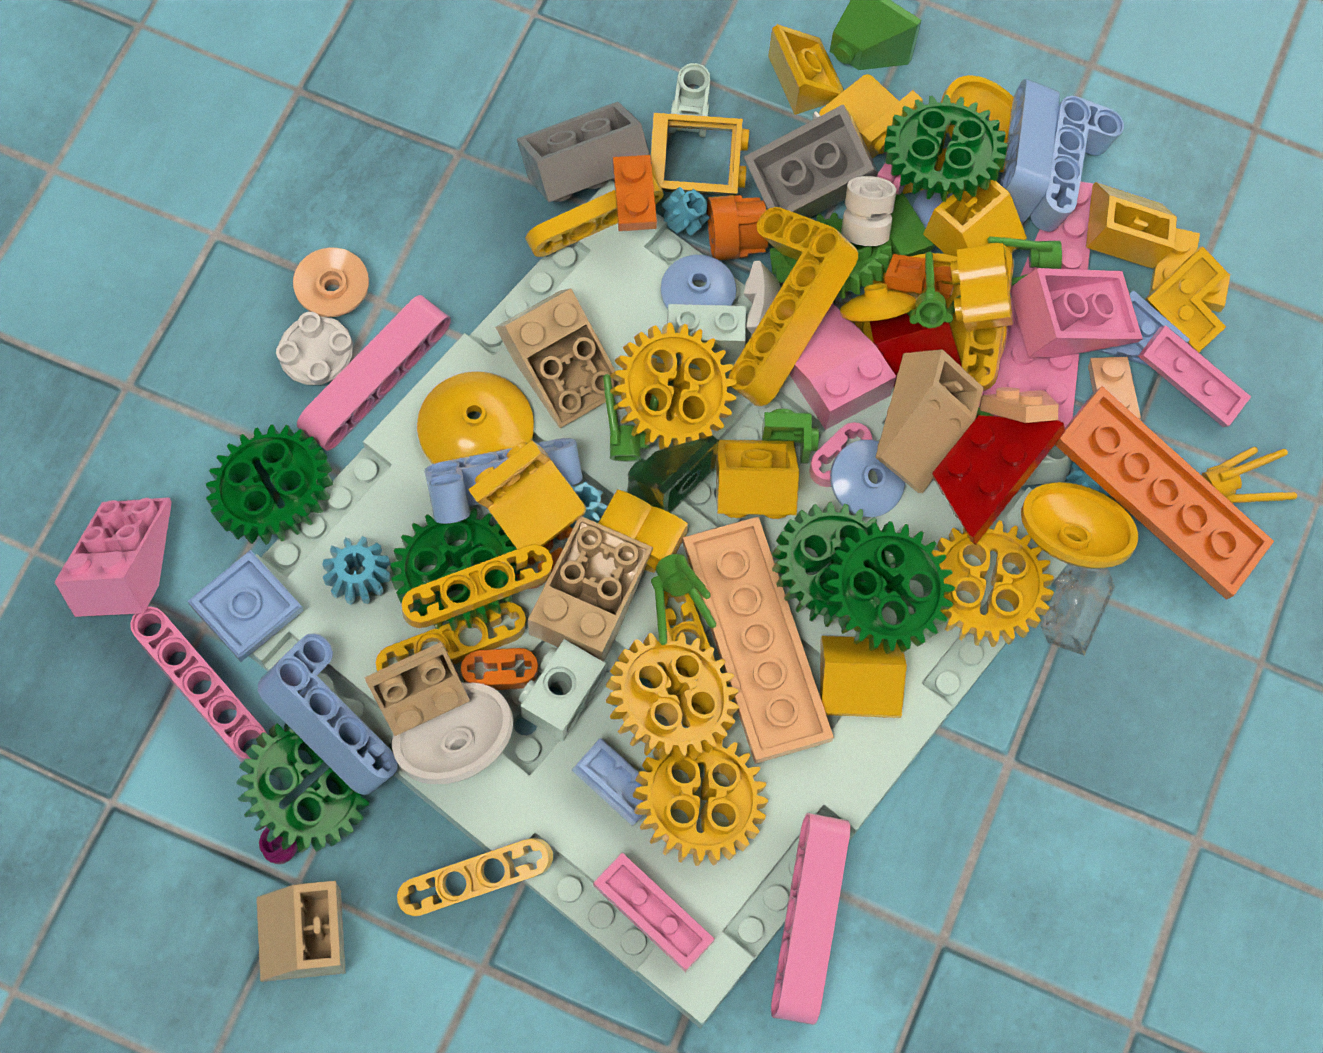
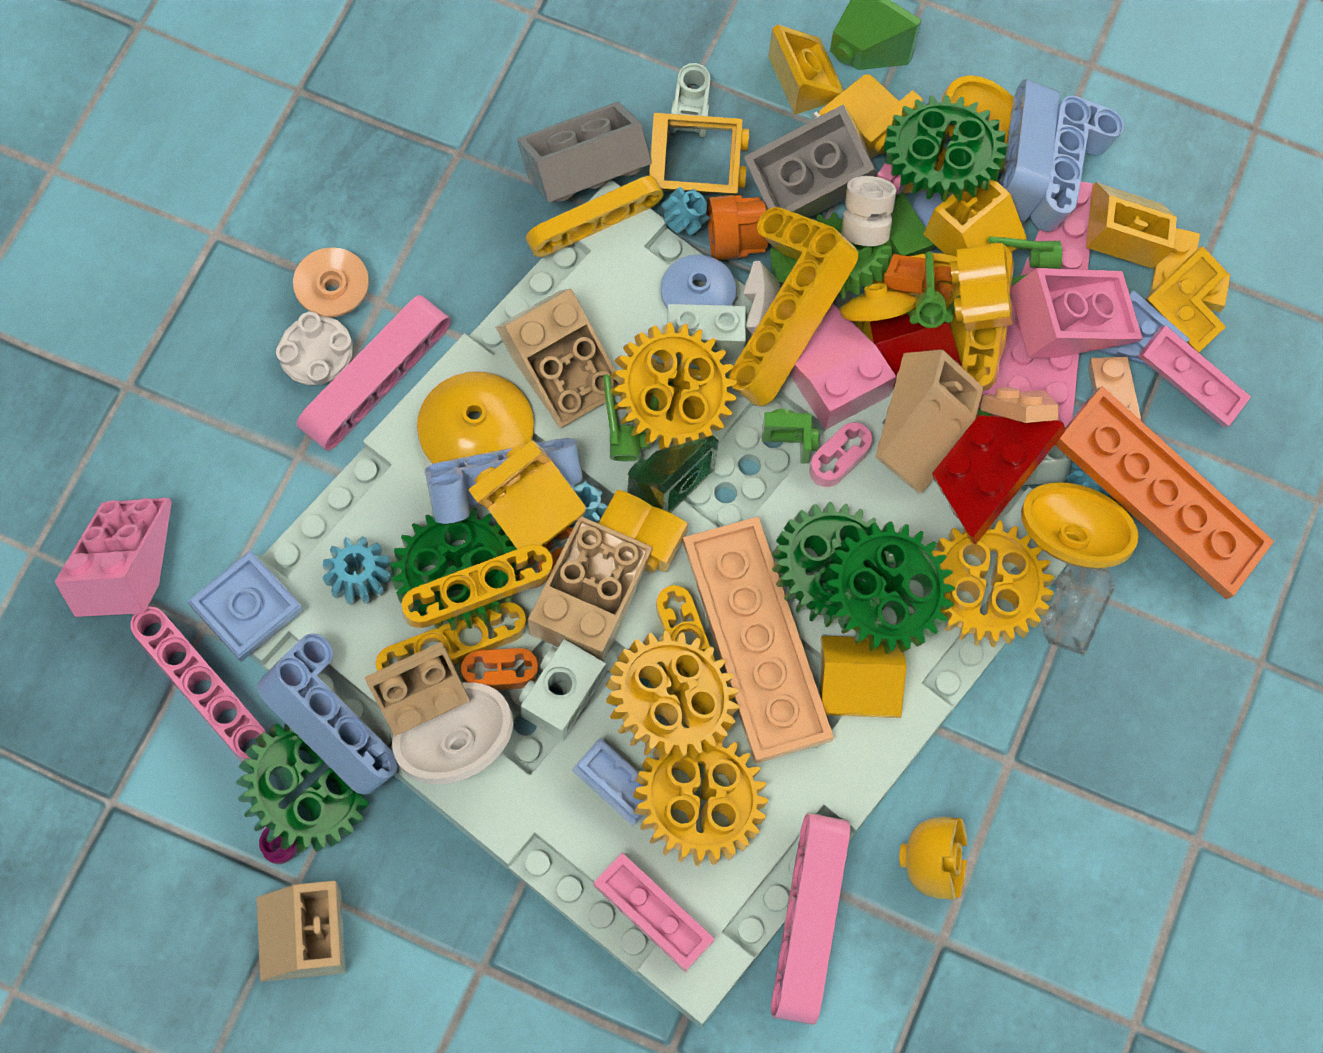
(236, 502): green gear -> none
(473, 872): yellow beam -> none
(634, 193): orange plate -> none
(678, 579): bright green plant -> none
(756, 478): yellow slope -> none
(852, 485): light blue dish -> none
(935, 857): none -> yellow cylinder
(1227, 477): yellow plant -> none

